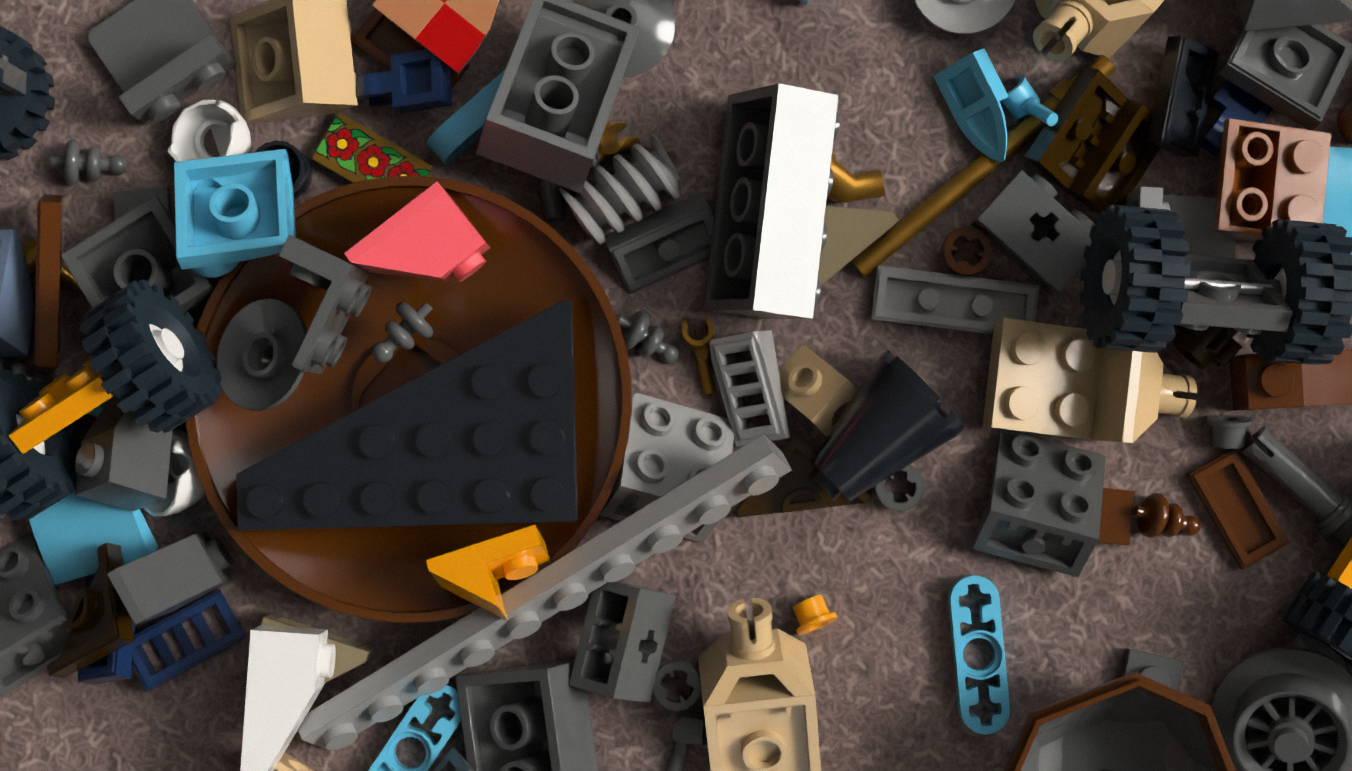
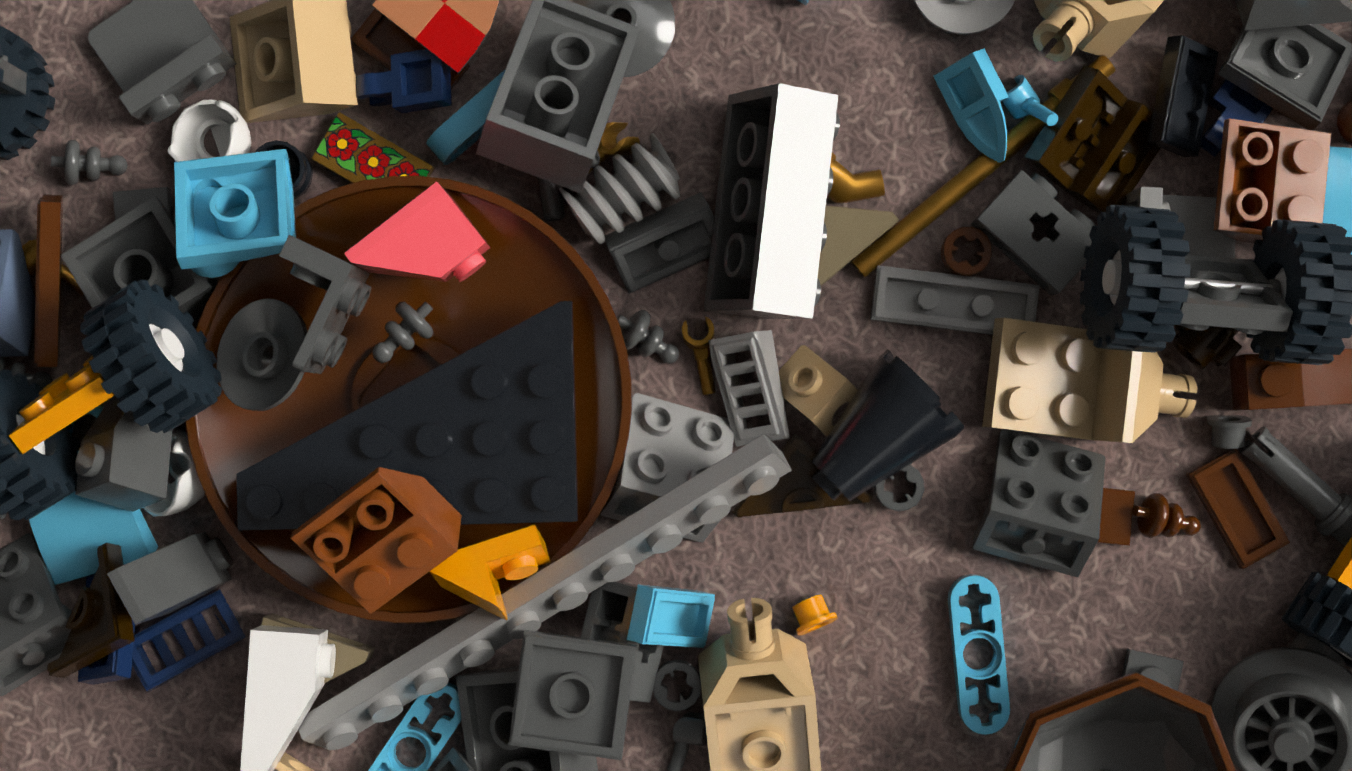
(381, 535): none -> dark orange slope
(572, 695): none -> dark grey tile
(670, 616): none -> medium azure tile

